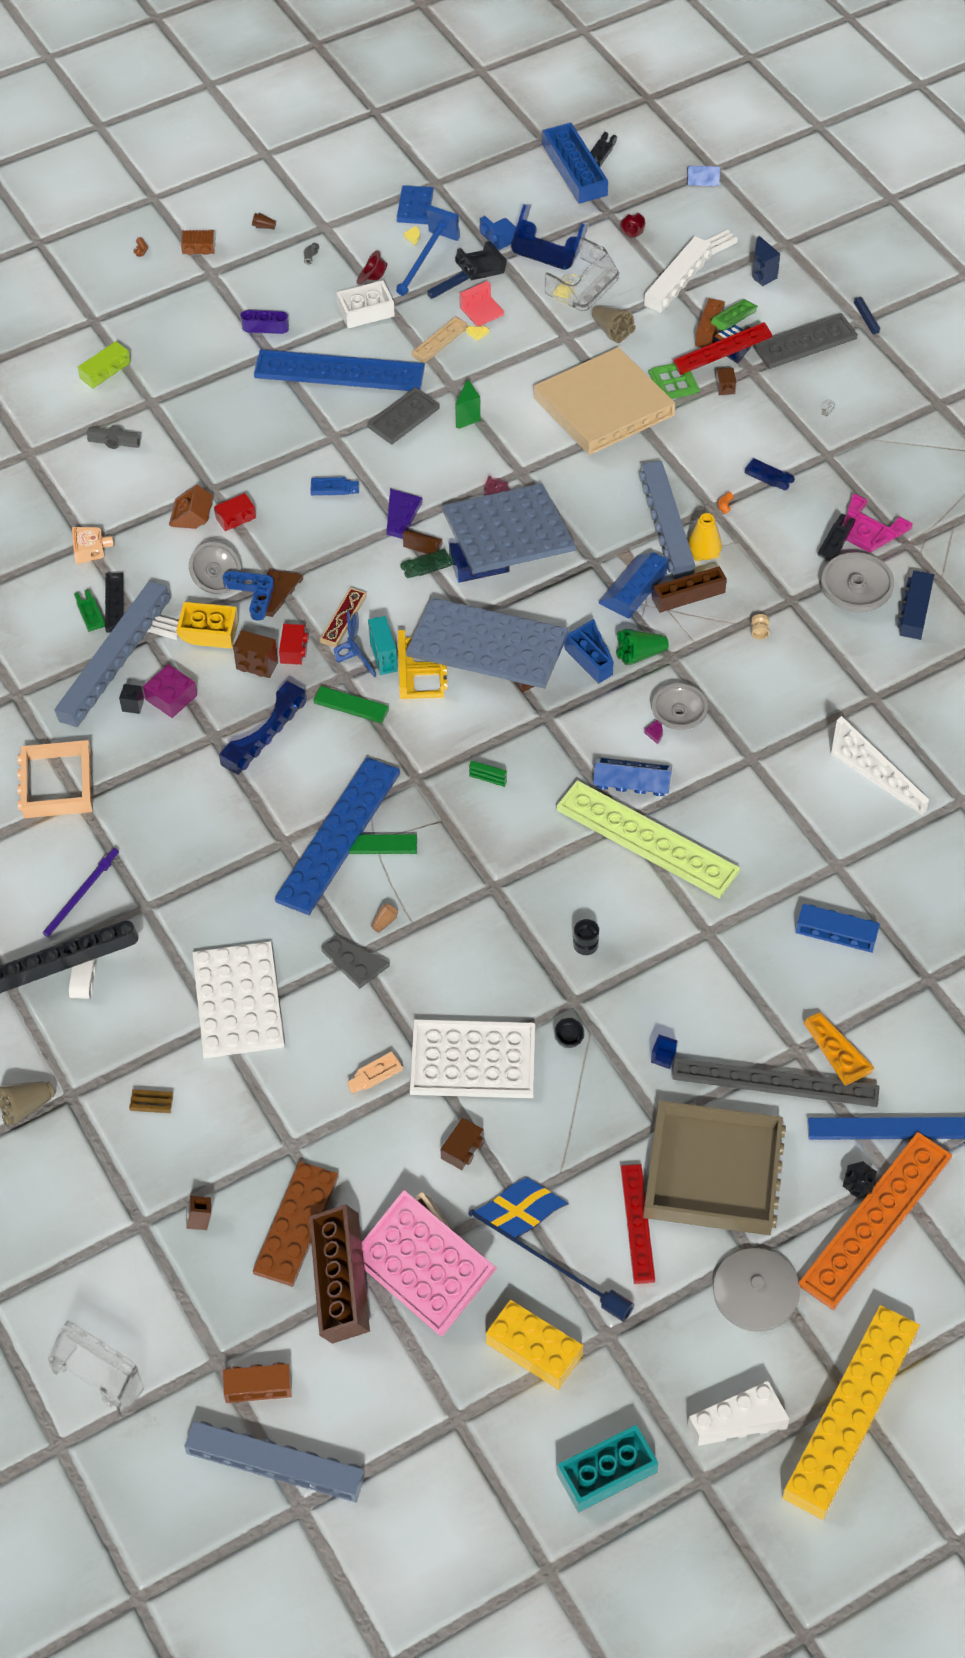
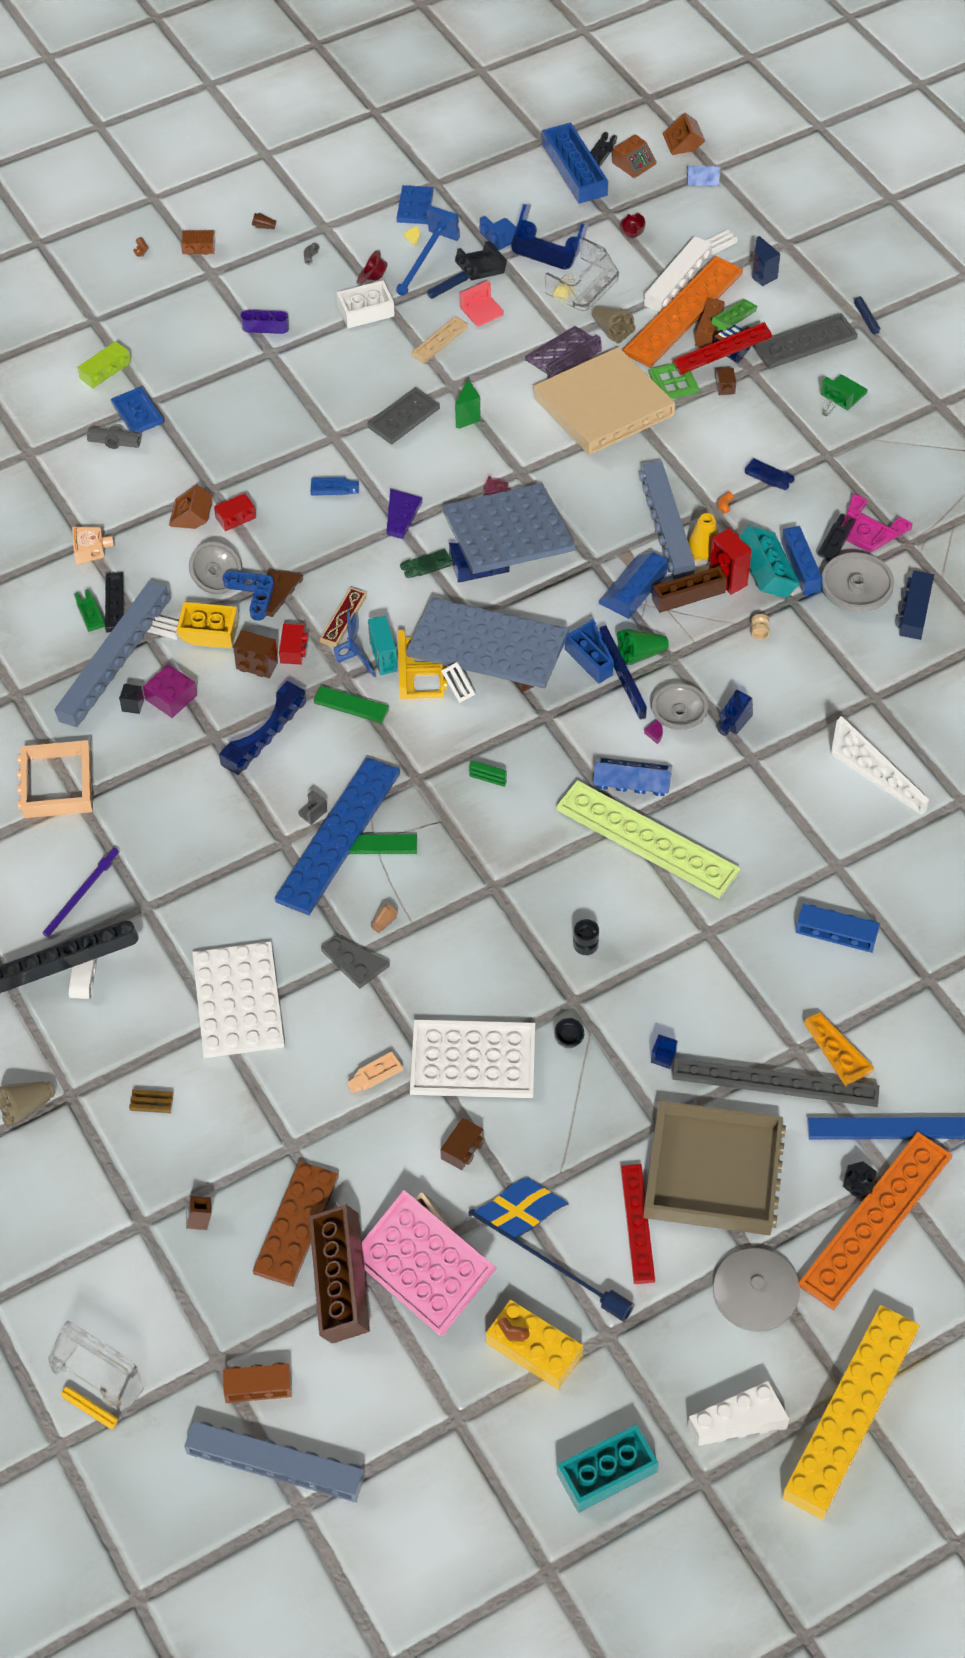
(89, 1407): none -> yellow axle
(137, 410): none -> blue plate
(314, 809): none -> dark grey panel
(339, 370): blue plate -> none
(421, 542): reddish brown panel -> none
(465, 679): none -> white tile
(477, 332): light yellow tile -> none
(513, 1333): none -> dark orange arm
(567, 359): none -> clear purple fence
(624, 675): none -> clear blue tile
(633, 156): none -> dark orange slope
(682, 312): none -> orange plate
(684, 135): none -> dark orange slope
(733, 558): none -> red brick
(736, 713): none -> clear blue torso
(769, 562): none -> teal brick
(801, 560): none -> blue brick
(843, 391): none -> green bracket

